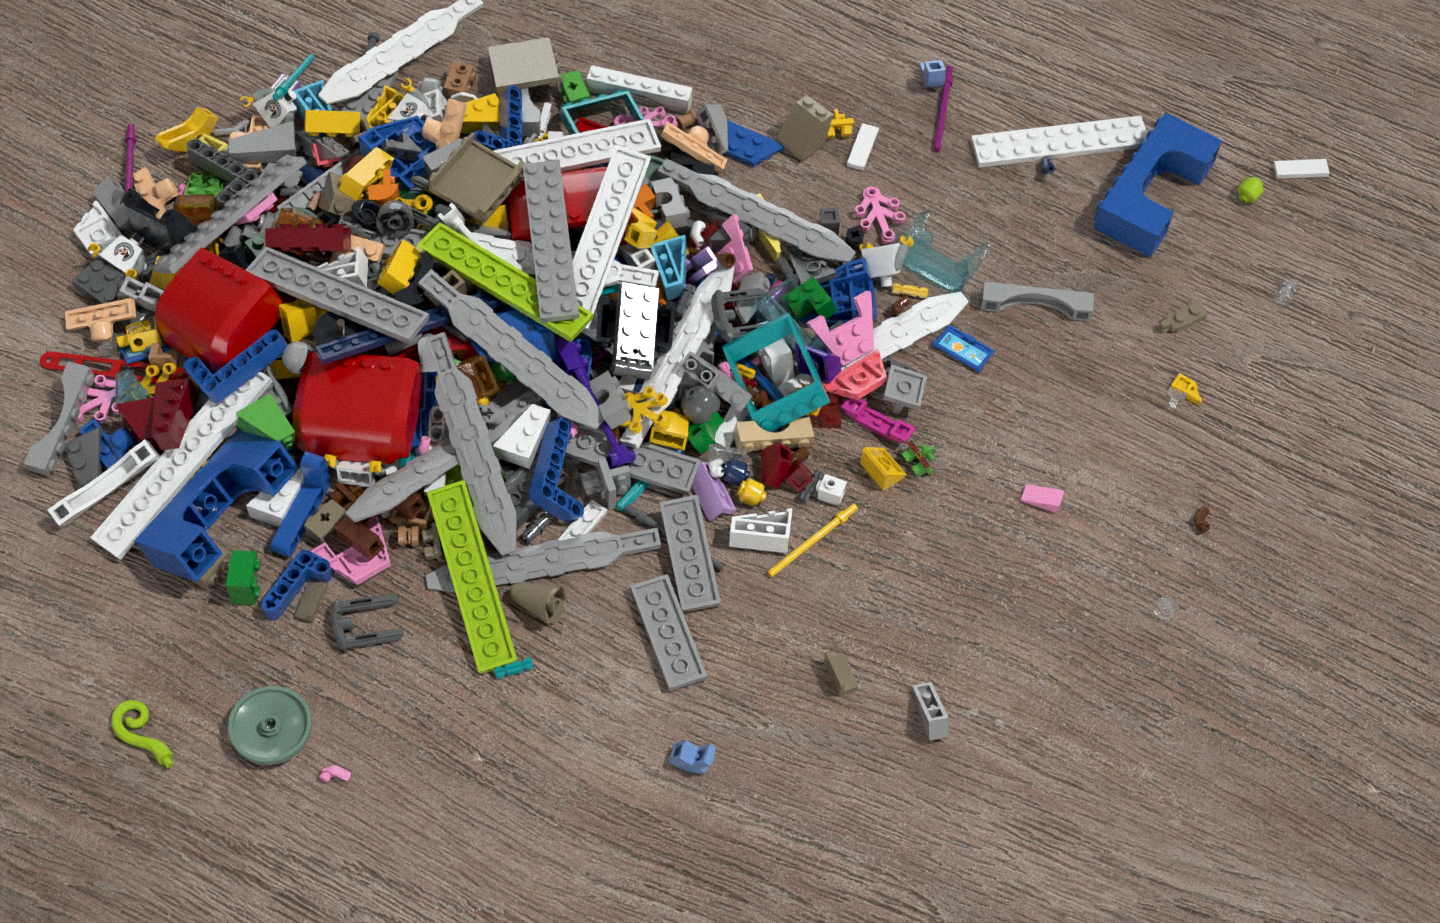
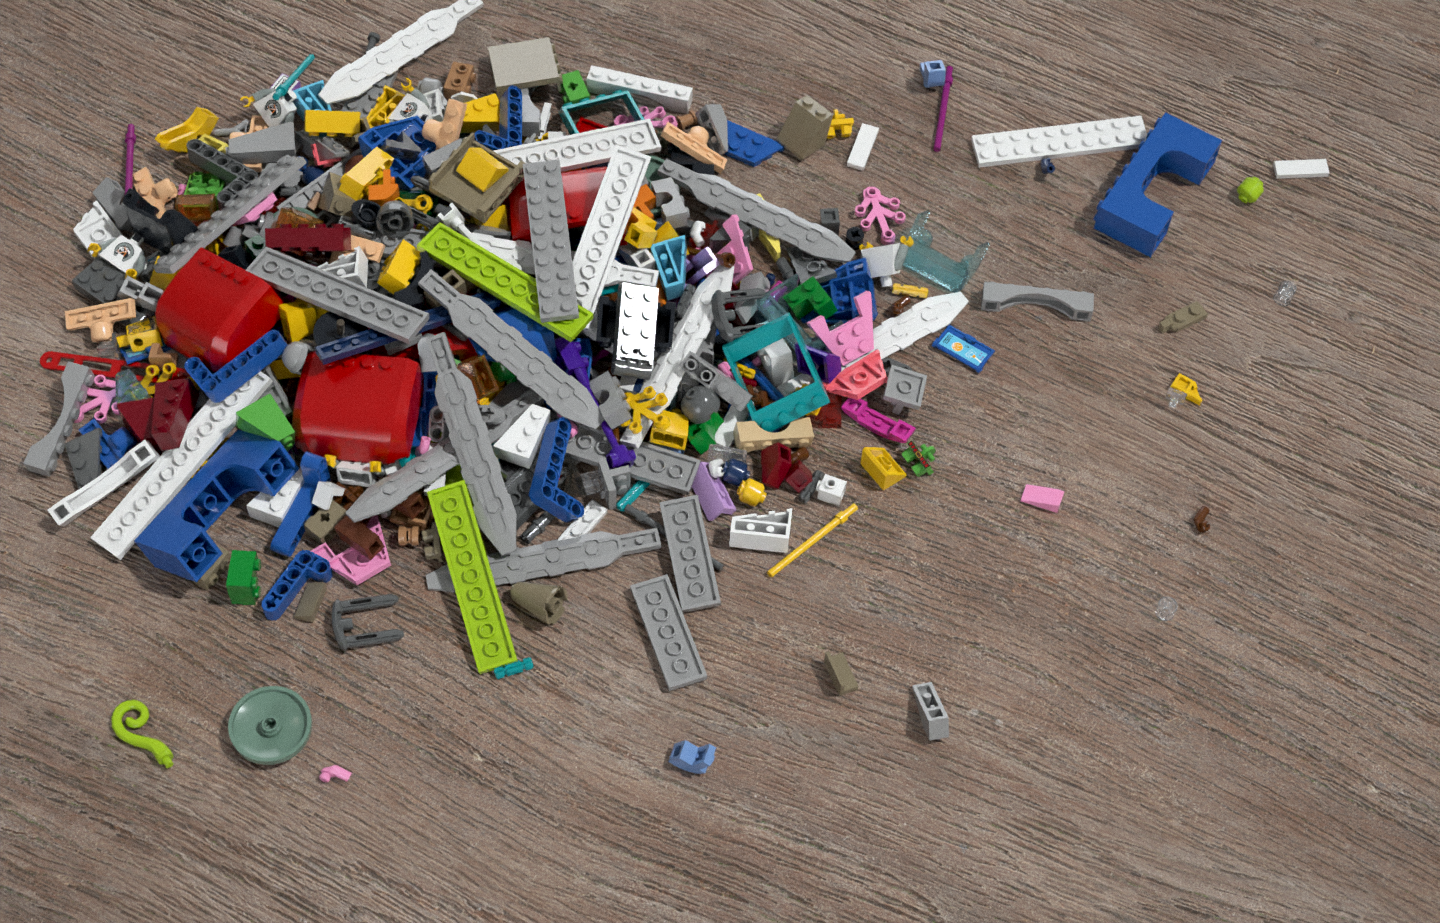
(324, 494): none -> white panel
(481, 168): none -> yellow slope

